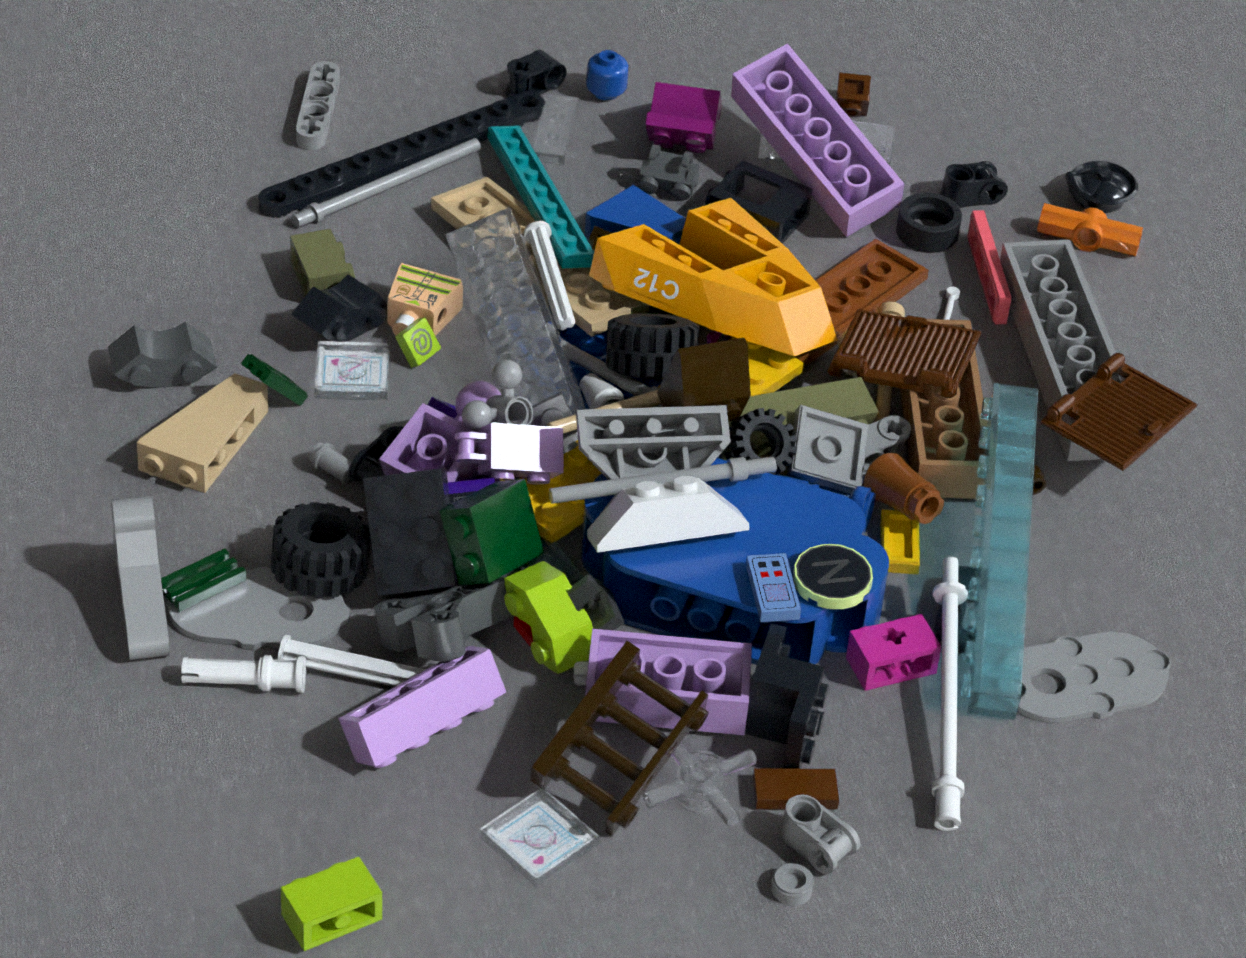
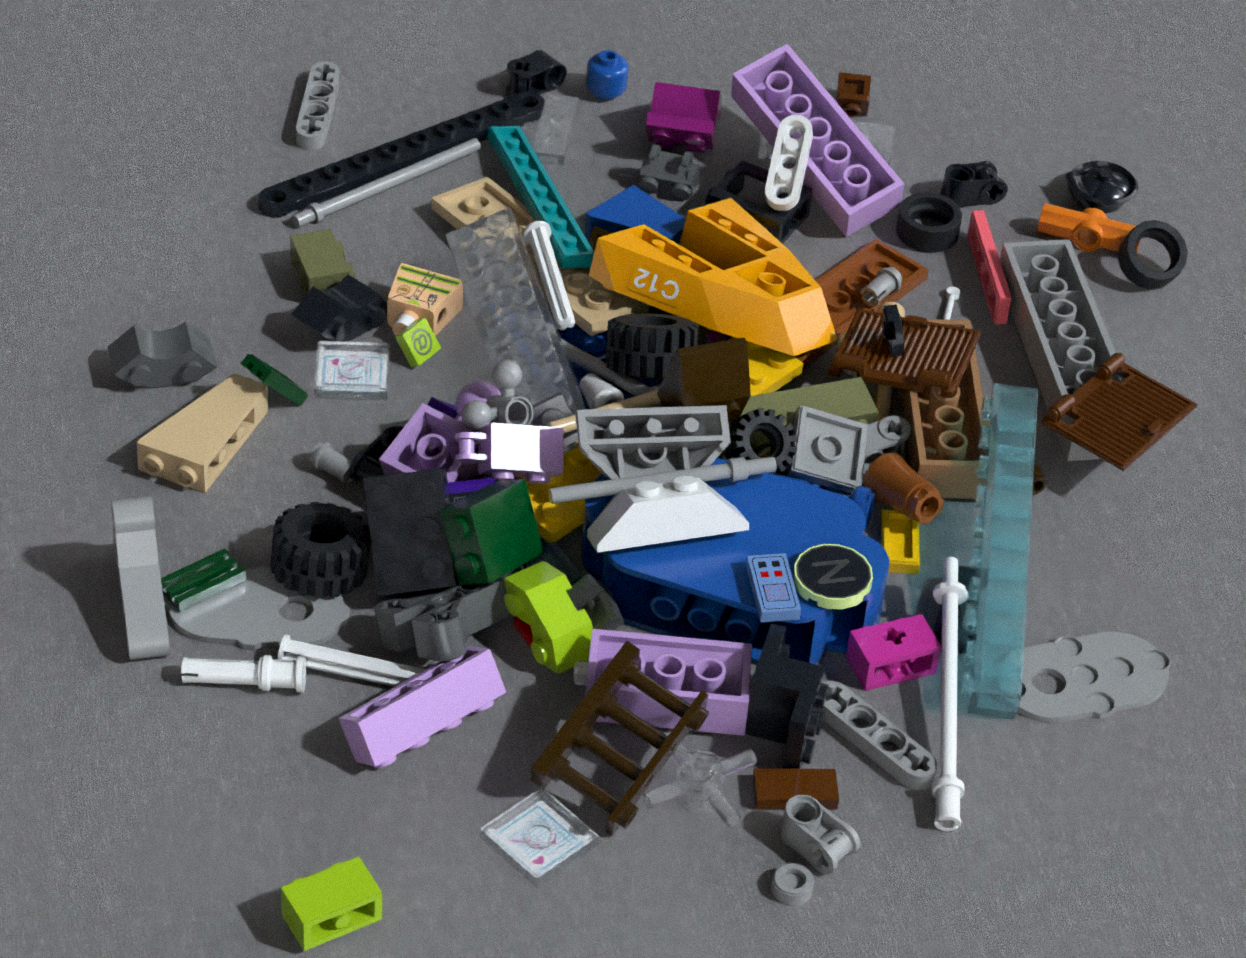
(788, 151): none -> white plate
(879, 731): none -> light grey beam
(886, 282): none -> light grey pin
(892, 330): none -> black tile
(1169, 238): none -> black tyre

